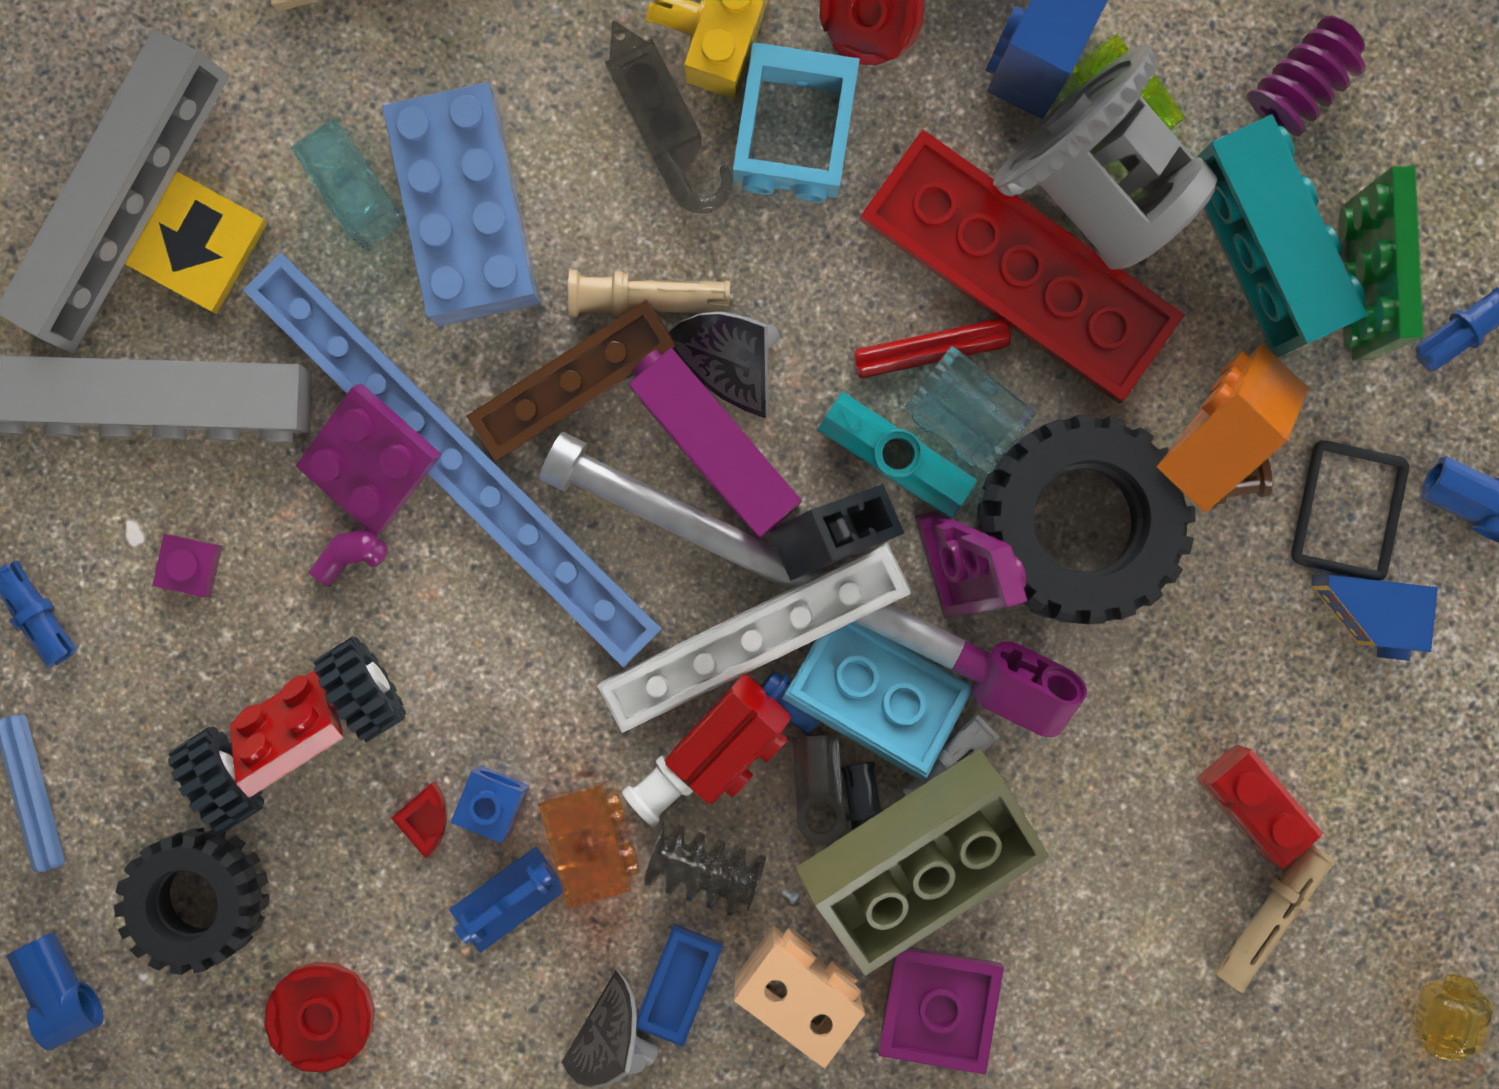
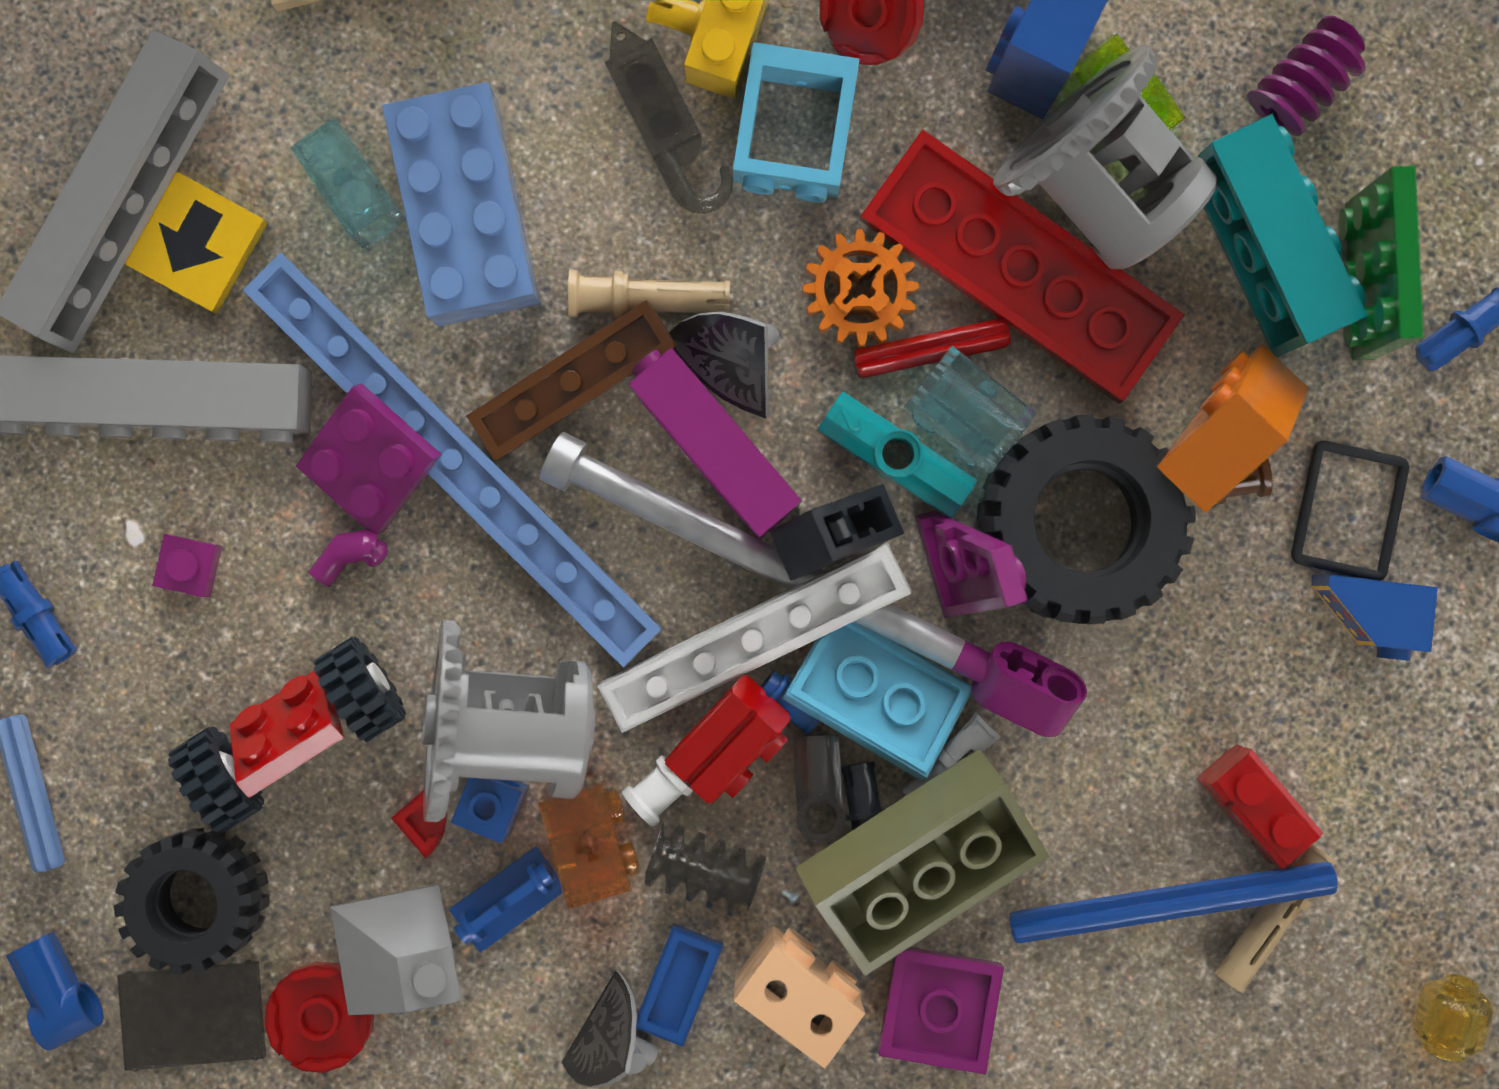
(191, 1016): none -> clear smoke piece
(395, 952): none -> light grey slope
(504, 726): none -> light grey piece
(842, 271): none -> orange gear
(1174, 902): none -> blue axle

